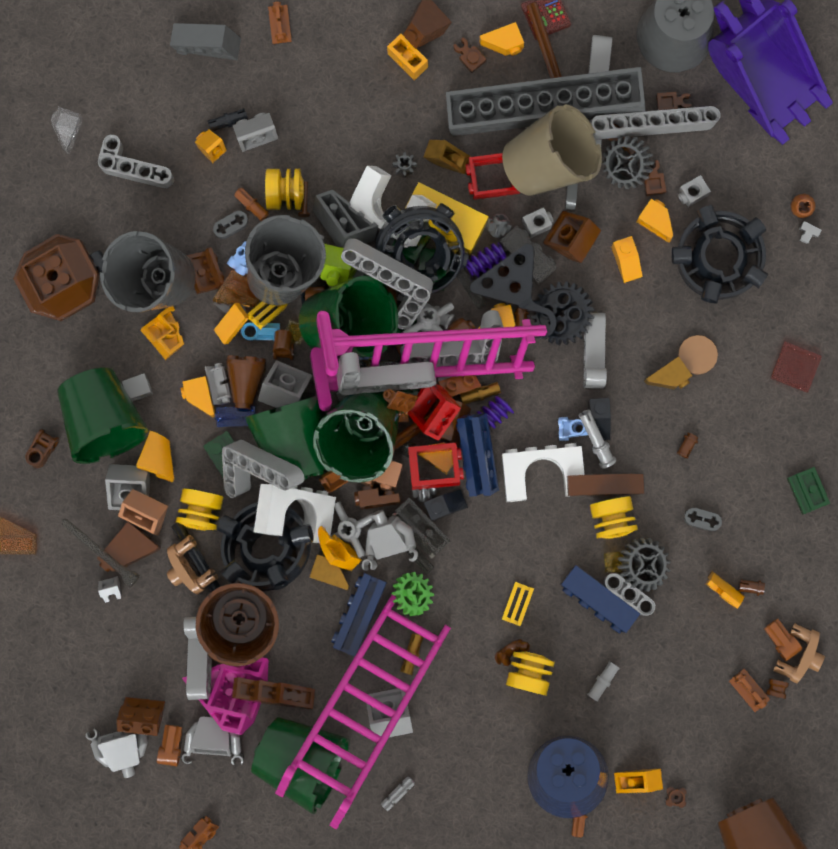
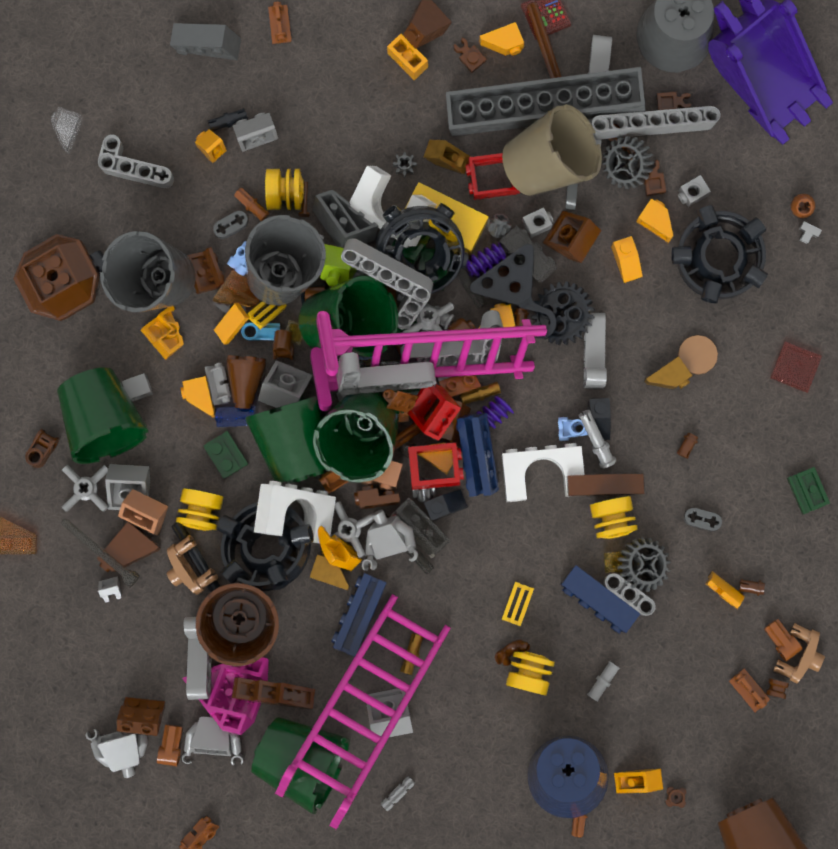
(93, 488): none -> light grey bar
(157, 457): light orange slope -> none
(243, 459): light grey beam -> none
(411, 596): bright green gear -> none

